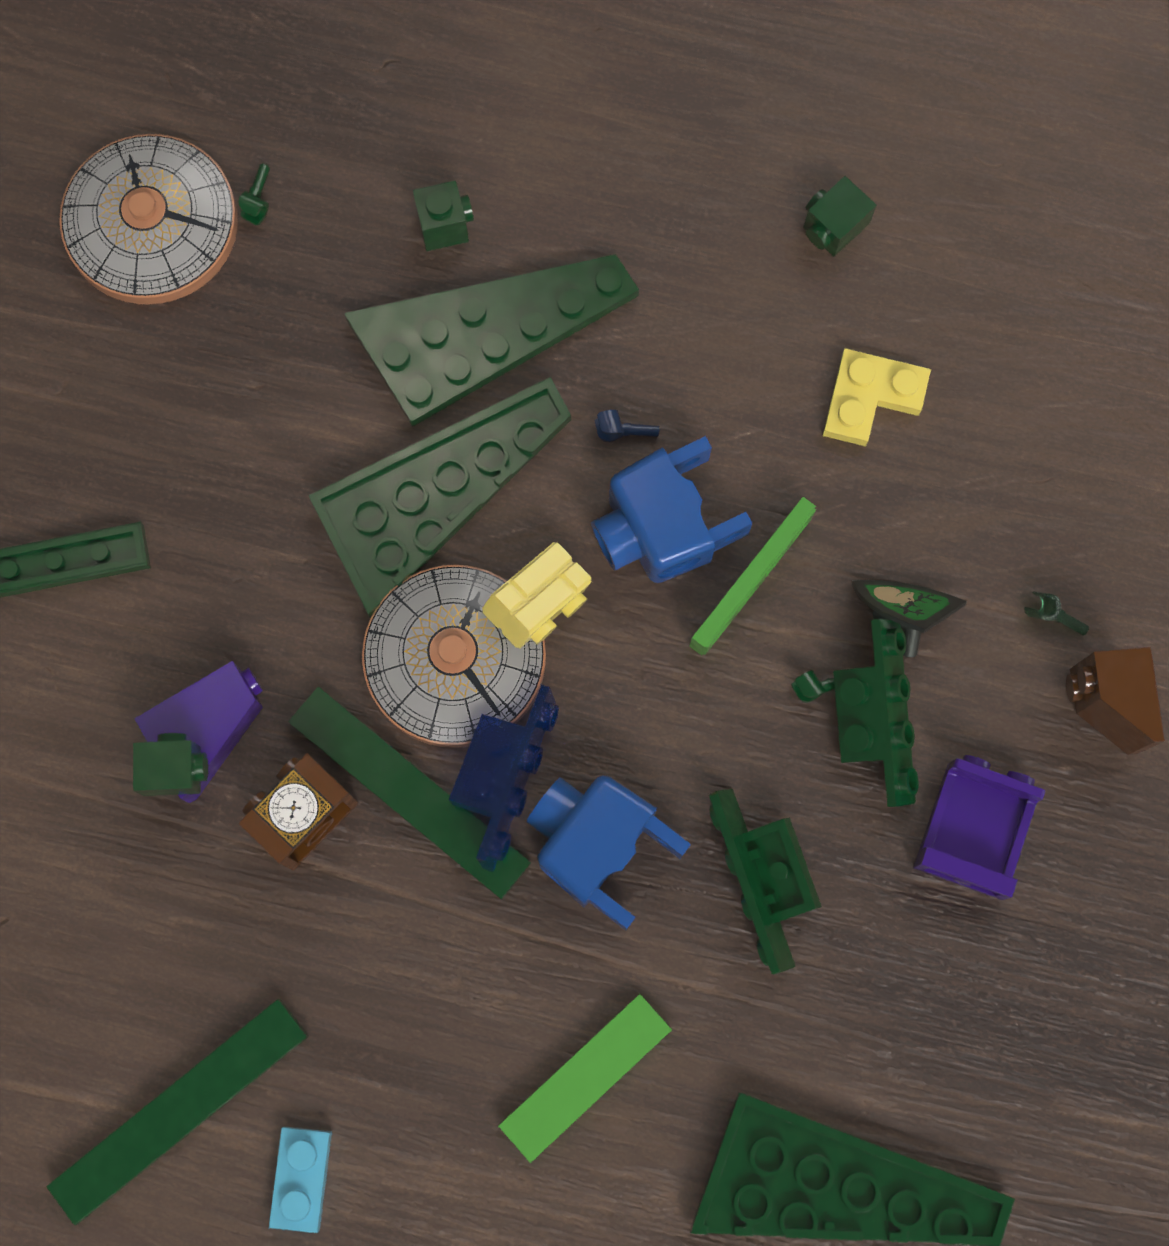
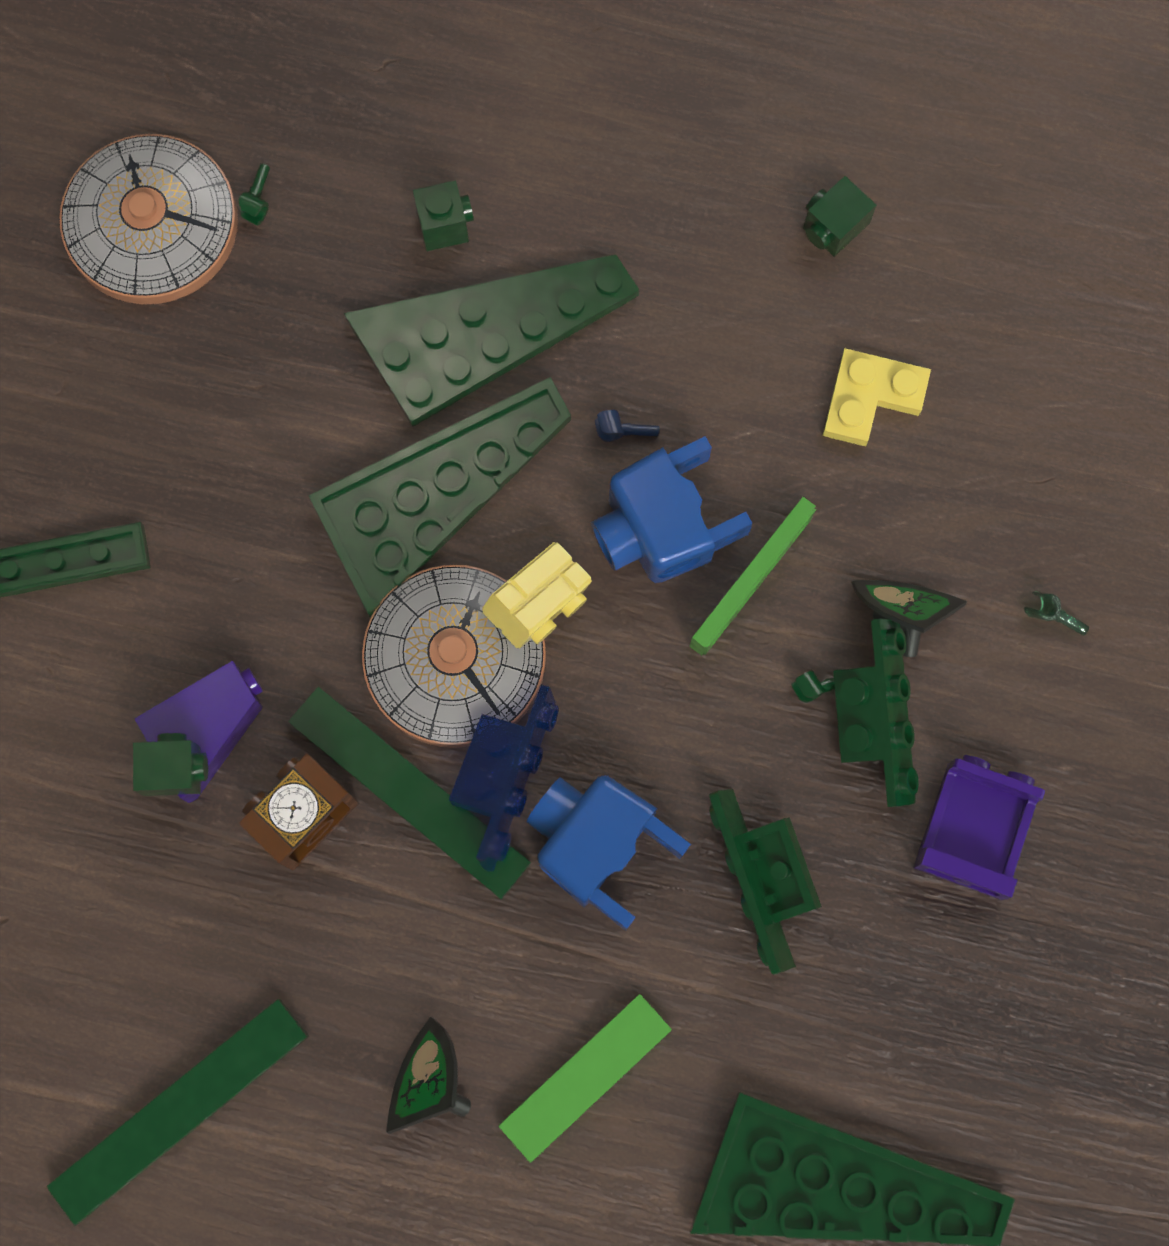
(300, 1179): medium azure plate -> none
(427, 1081): none -> shield
(1118, 697): reddish brown slope -> none

